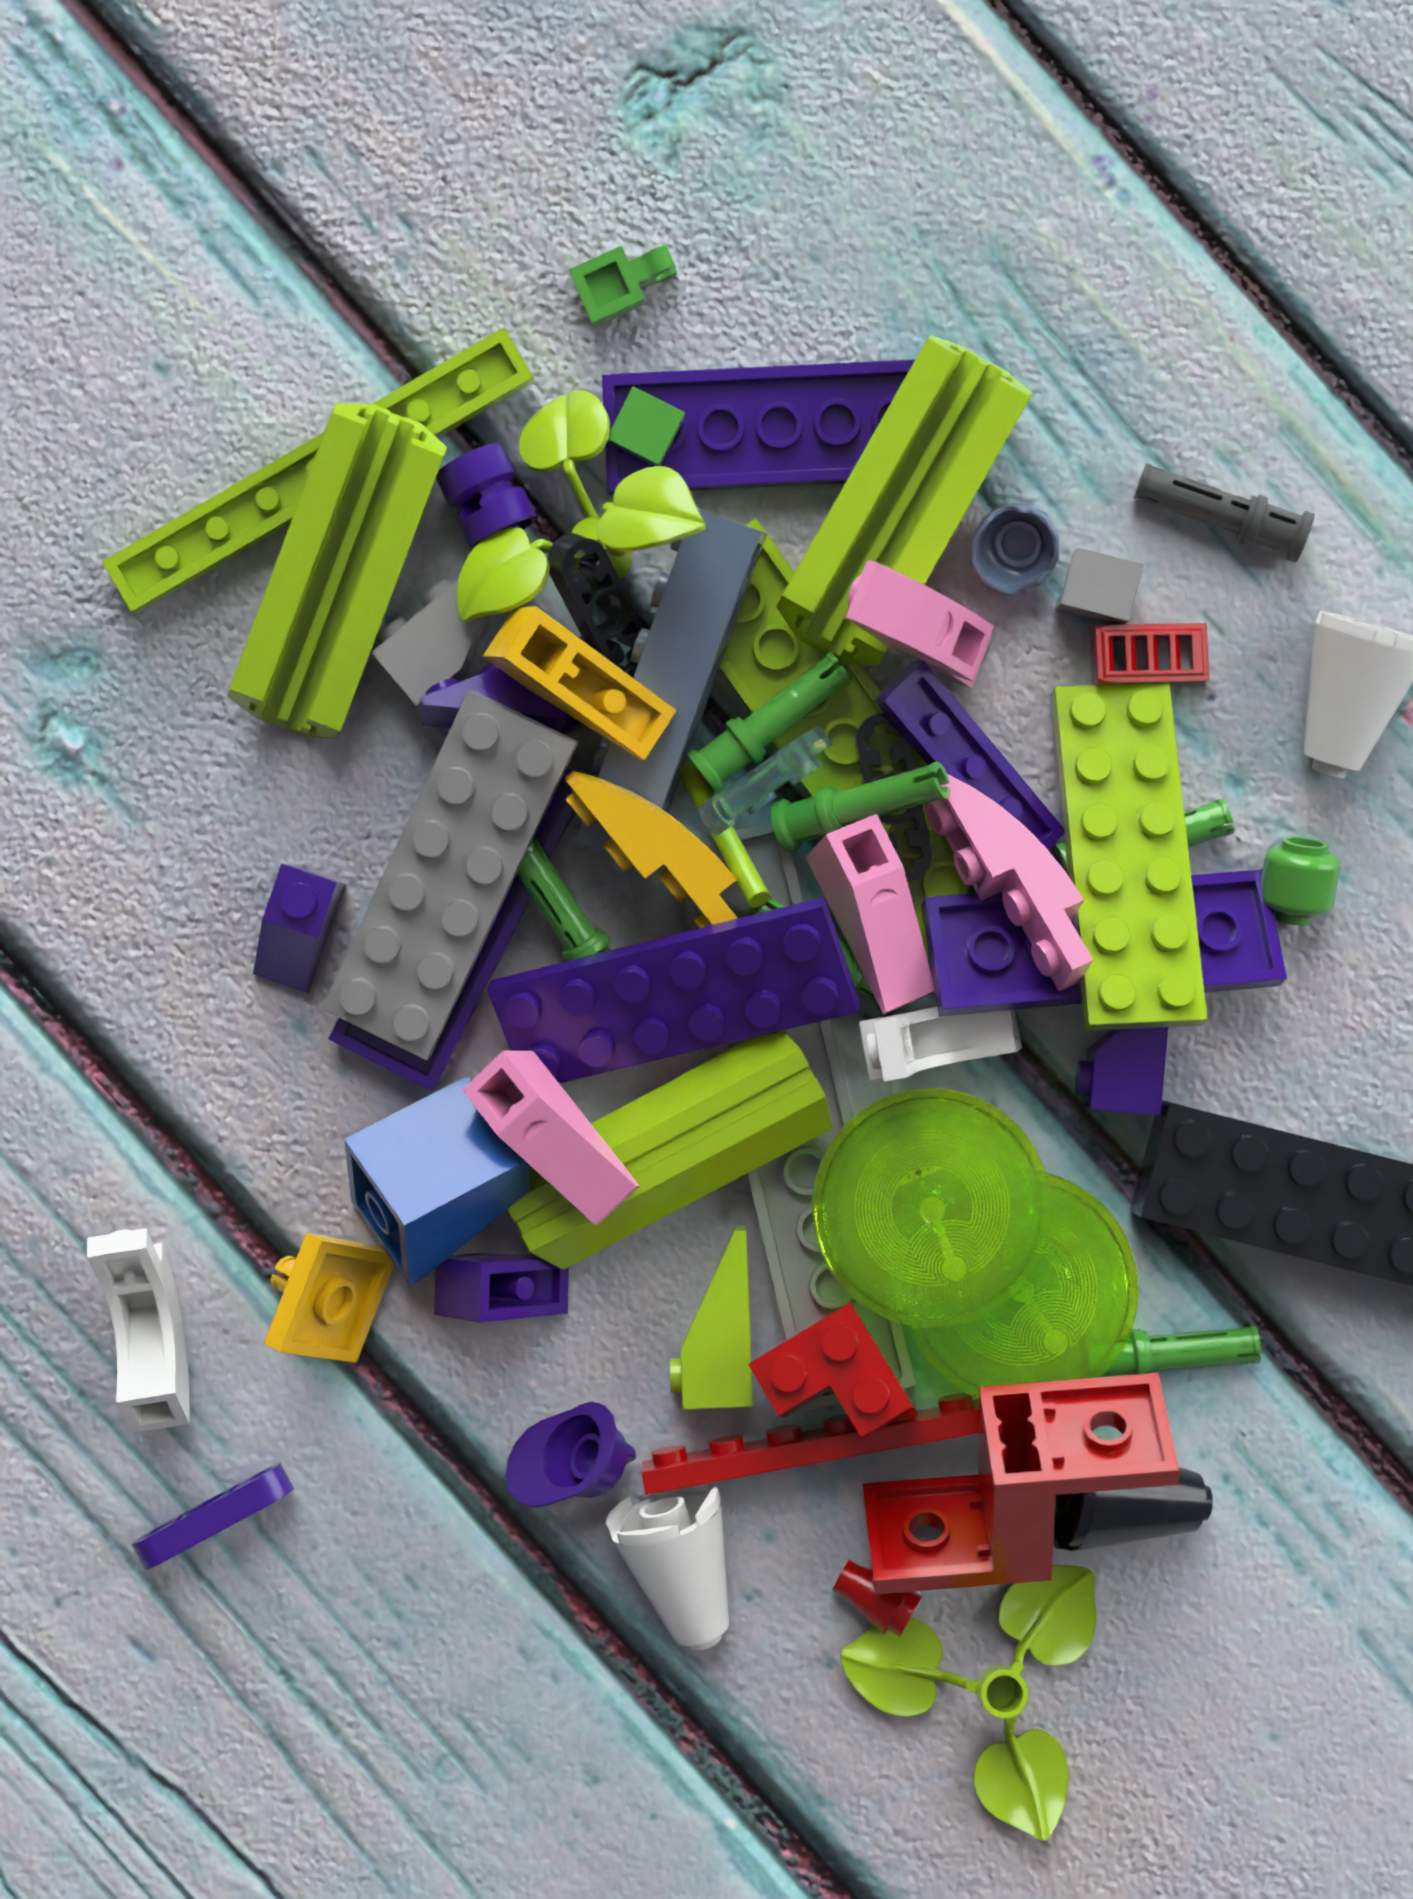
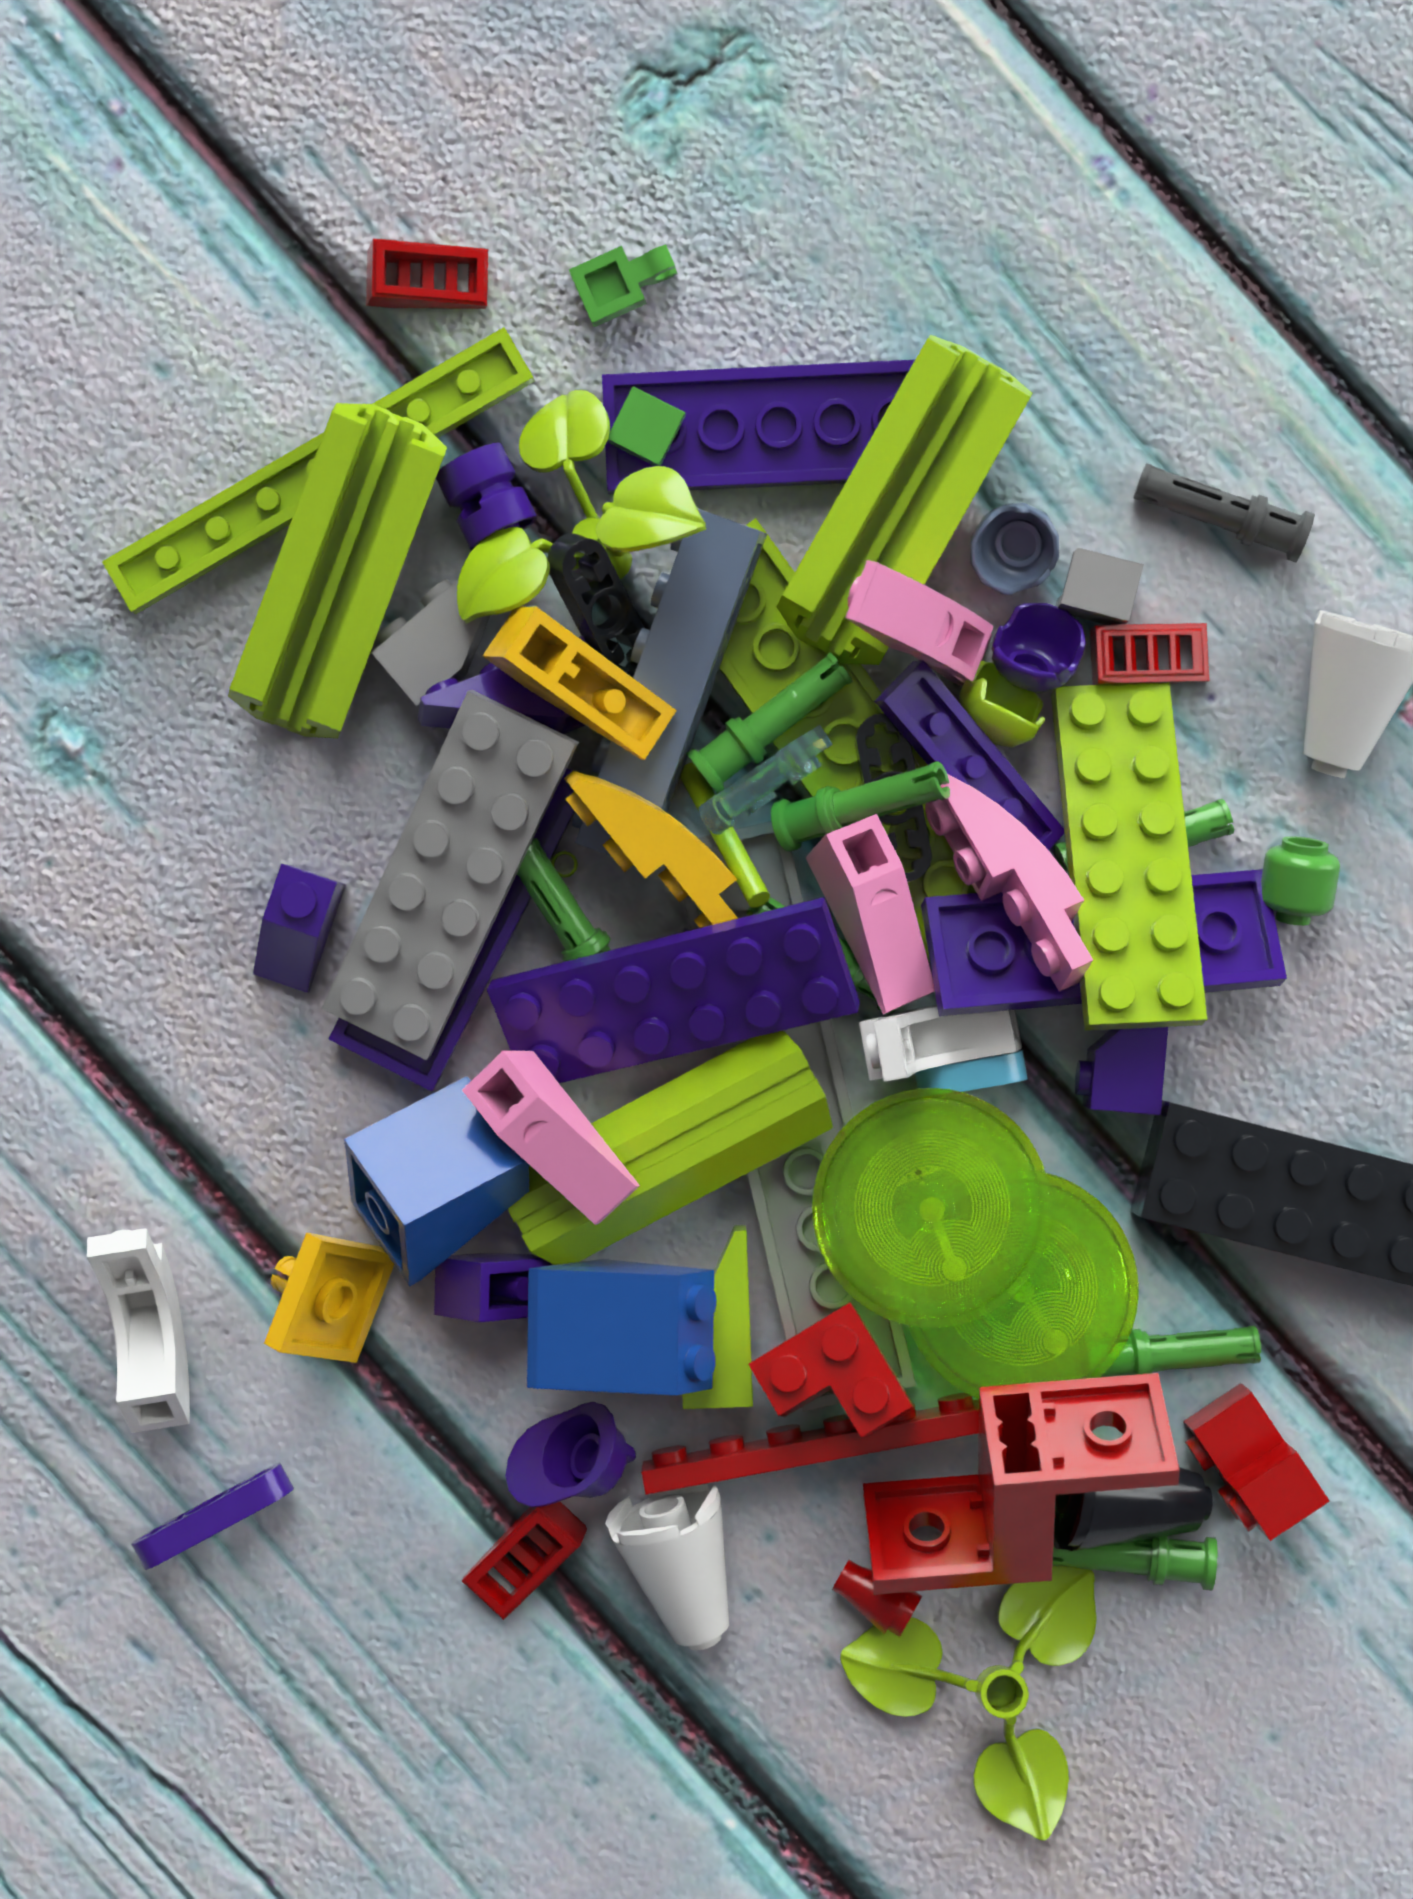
(403, 296): none -> red slope
(552, 1529): none -> red slope
(574, 859): none -> lime piece
(621, 1328): none -> blue slope
(975, 1073): none -> medium azure beam
(1000, 709): none -> lime hair
(1038, 647): none -> dark purple hair
(1155, 1557): none -> bright green pin
(1261, 1472): none -> red brick

